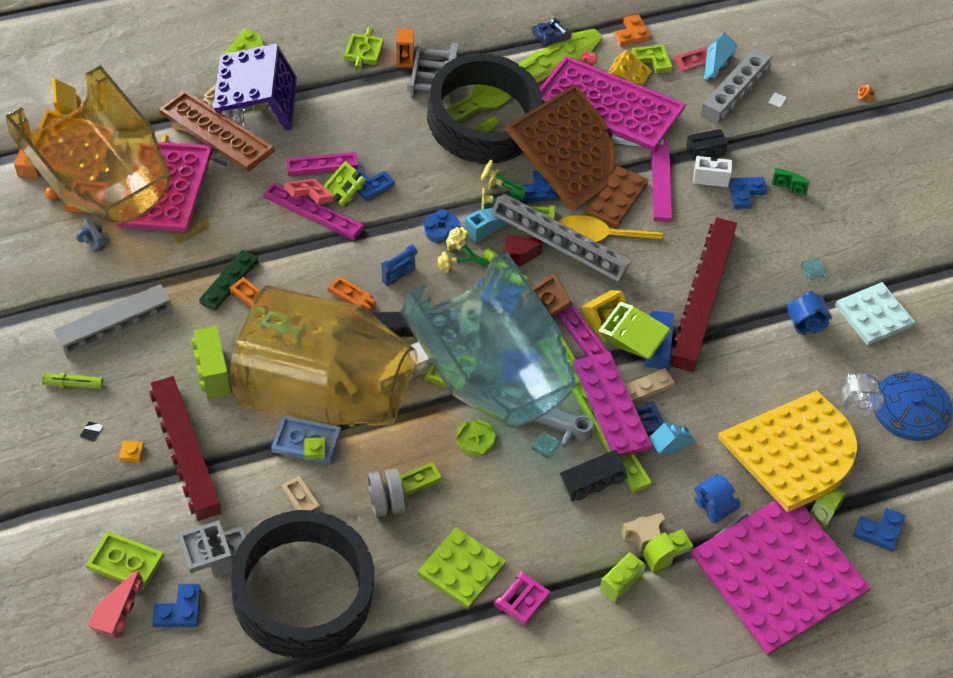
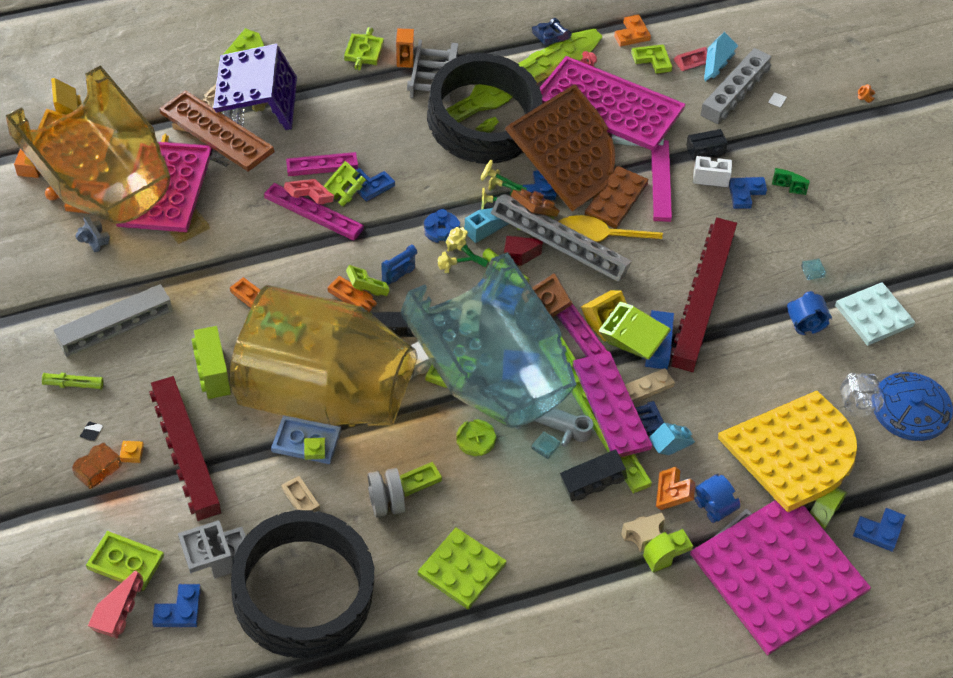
(96, 465): none -> clear orange brick
(220, 289): dark green plate -> none
(361, 281): none -> lime plate
(527, 603): dark pink plate -> none
(535, 202): none -> dark orange plate
(622, 577): lime brick -> none
(630, 68): yellow bracket -> none
(672, 491): none -> orange plate

